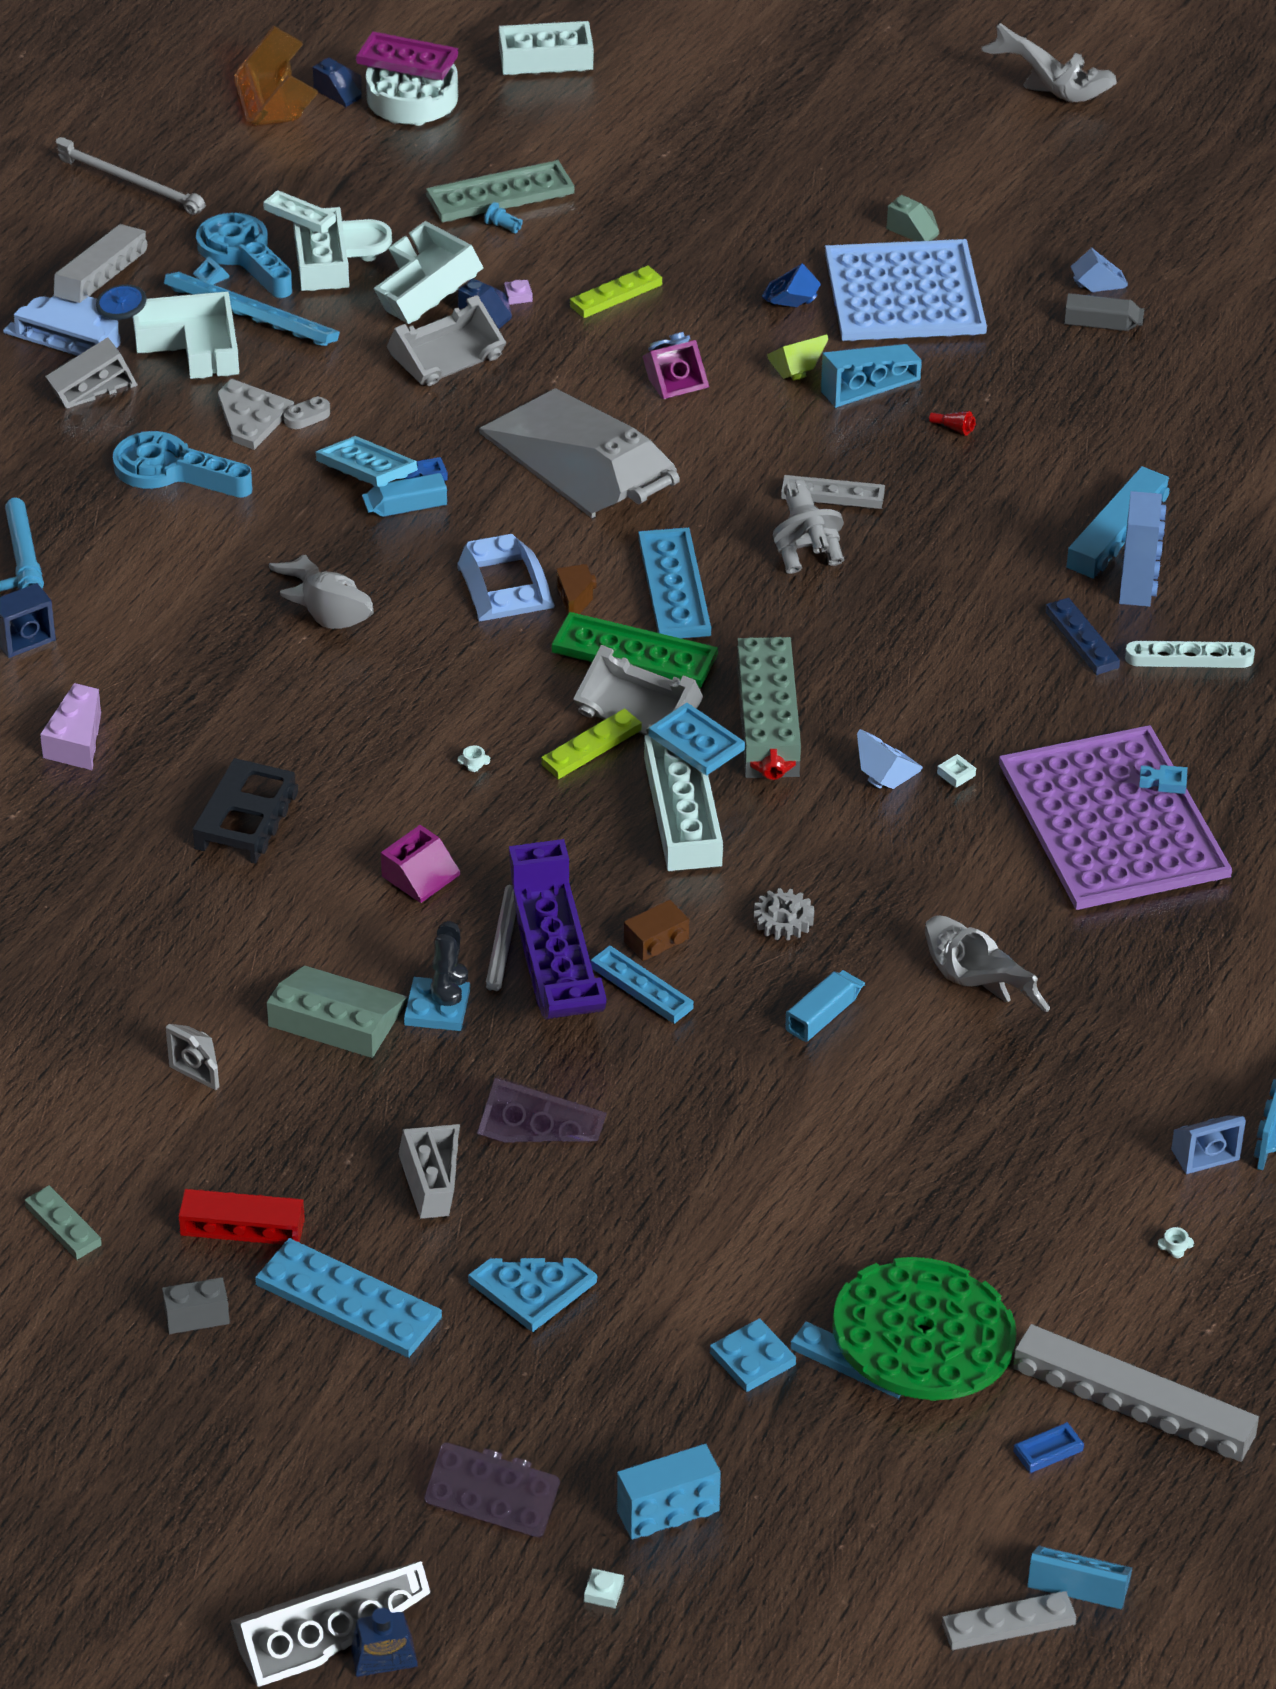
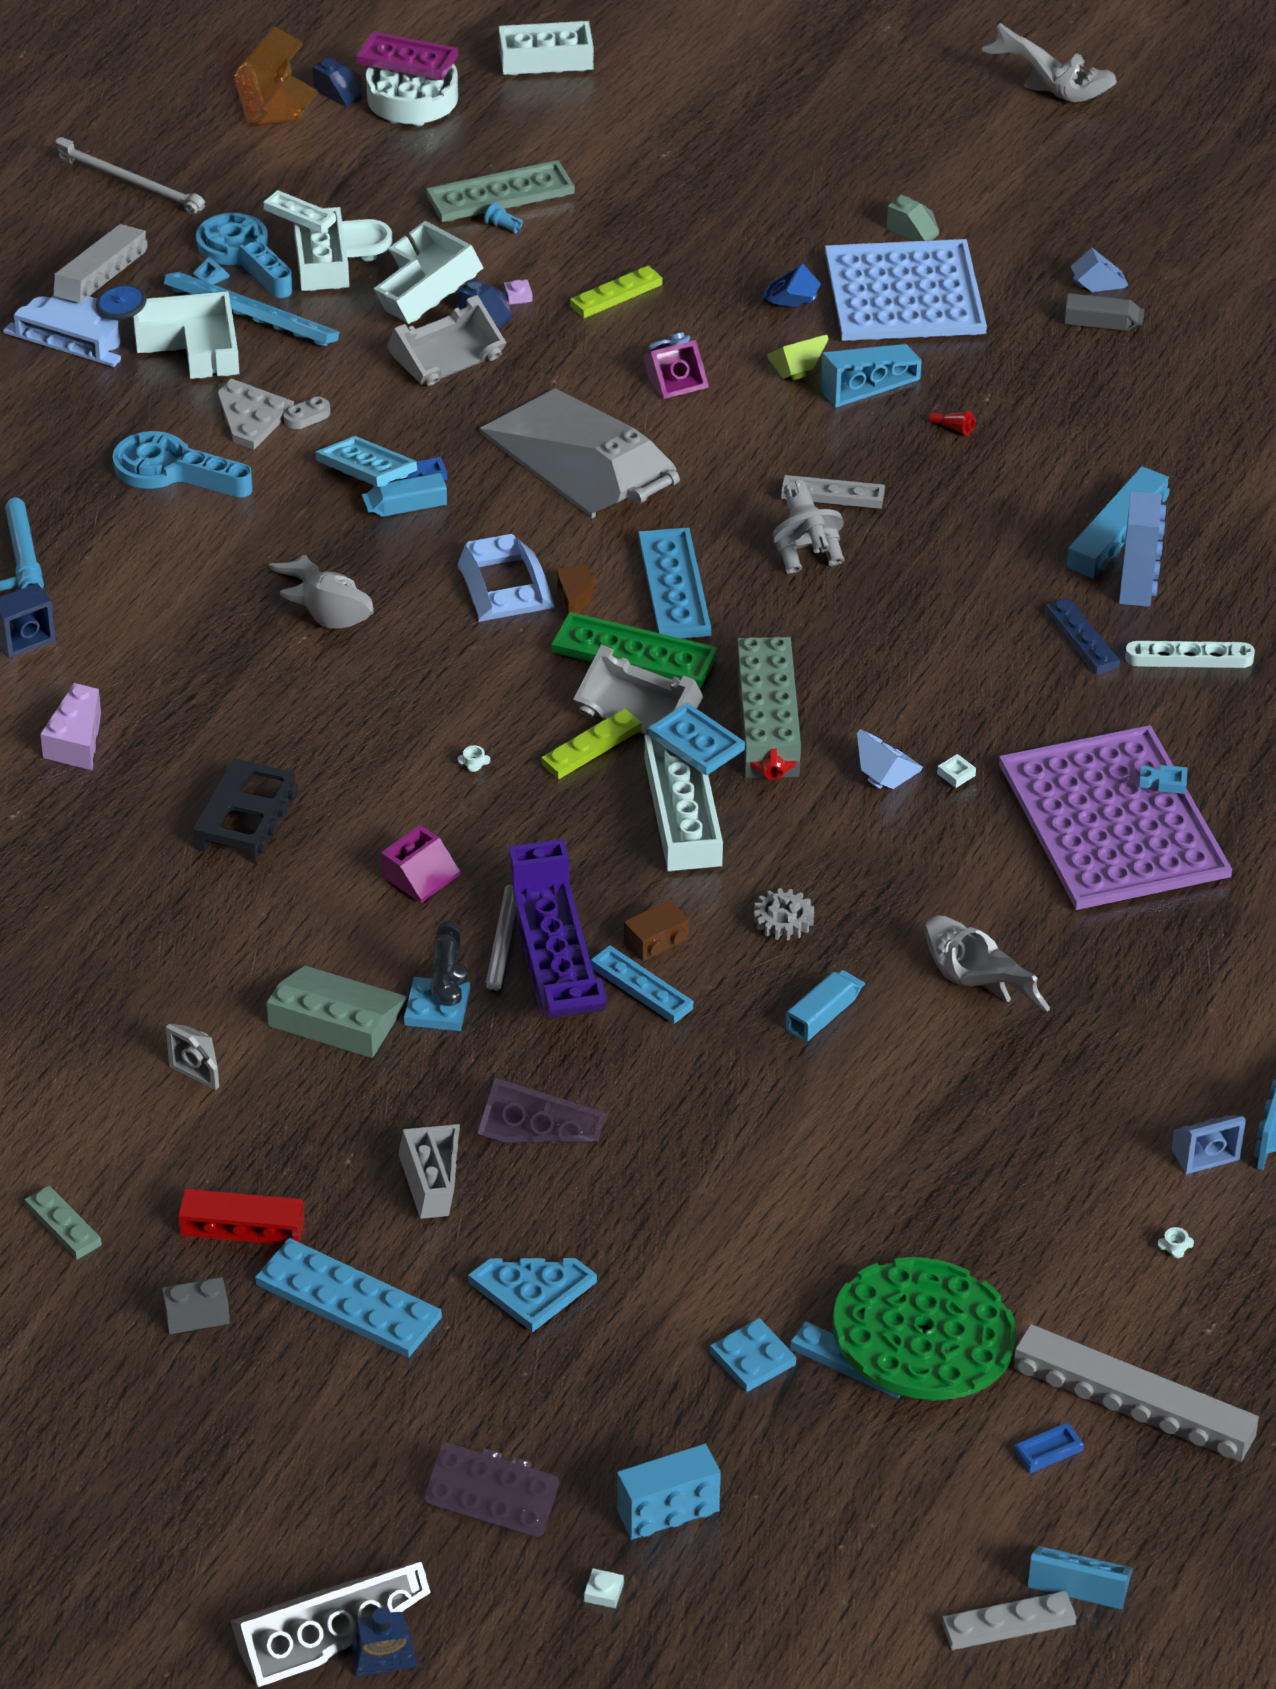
(91, 374): light grey wedge -> none

